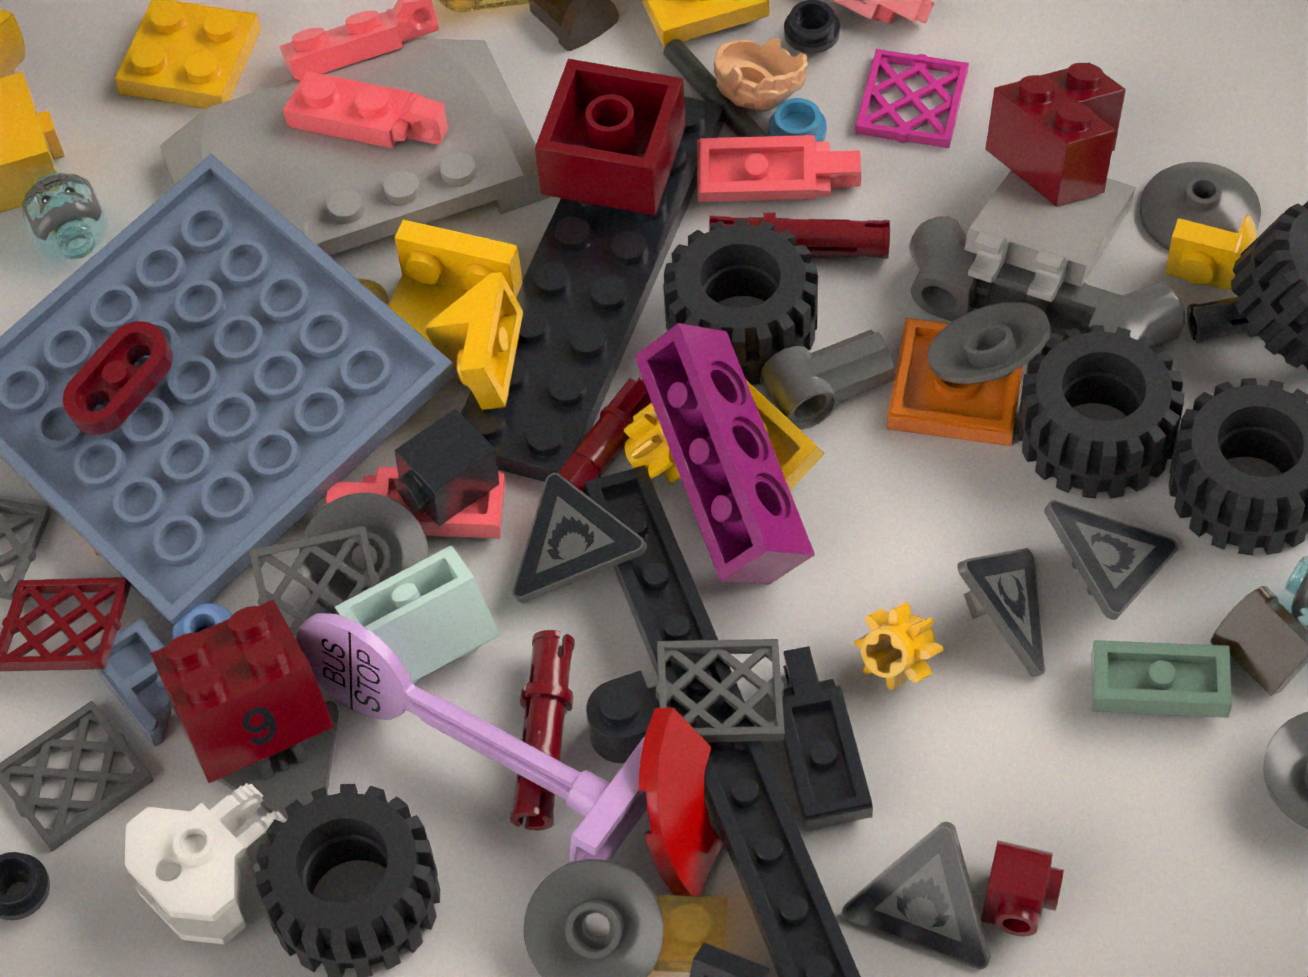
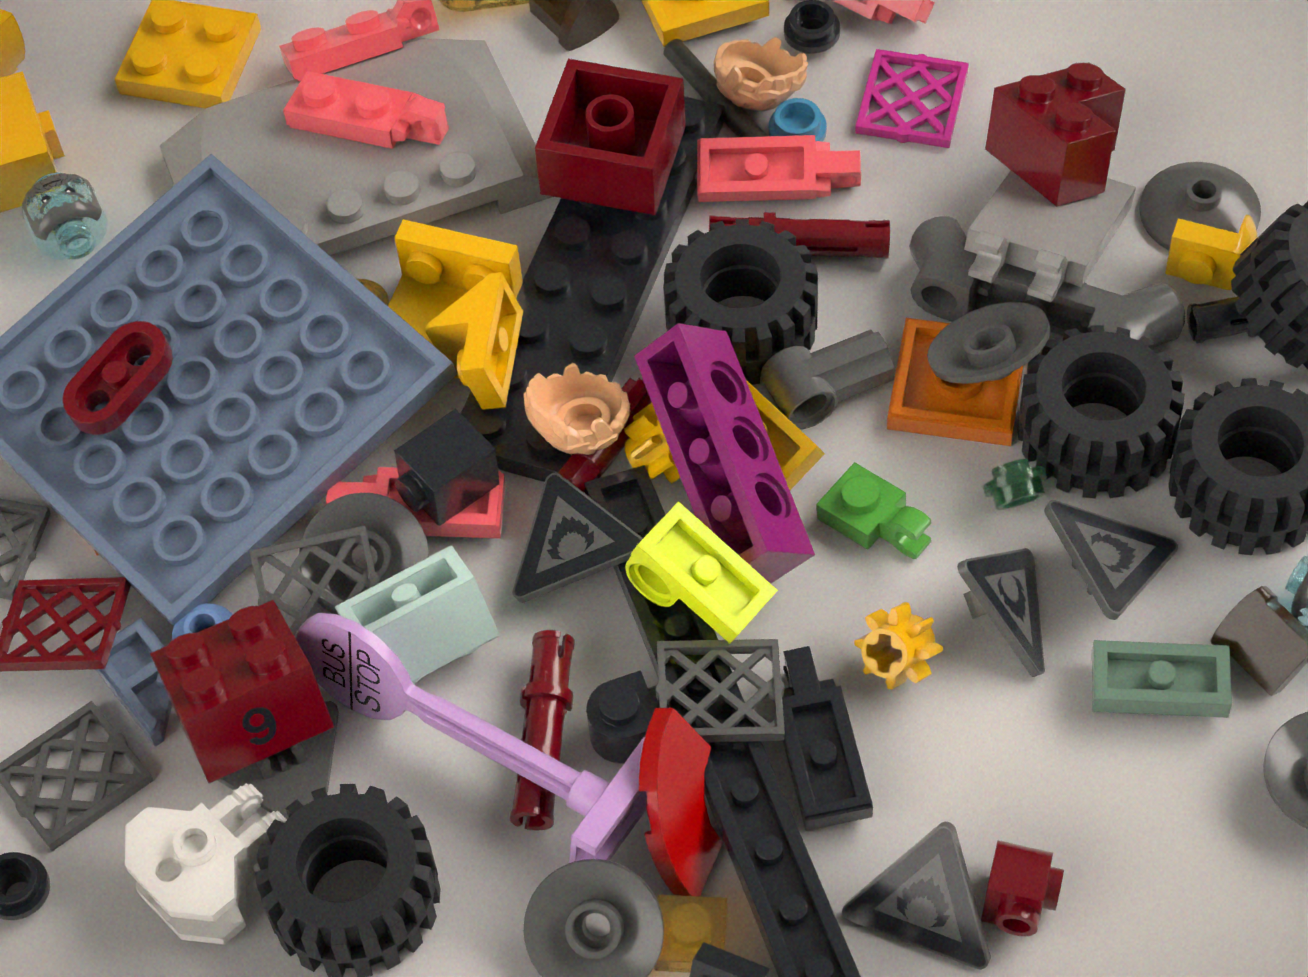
(576, 410): none -> light nougat hair
(694, 565): none -> neon yellow plate
(871, 508): none -> bright green plate
(1015, 484): none -> clear green plate

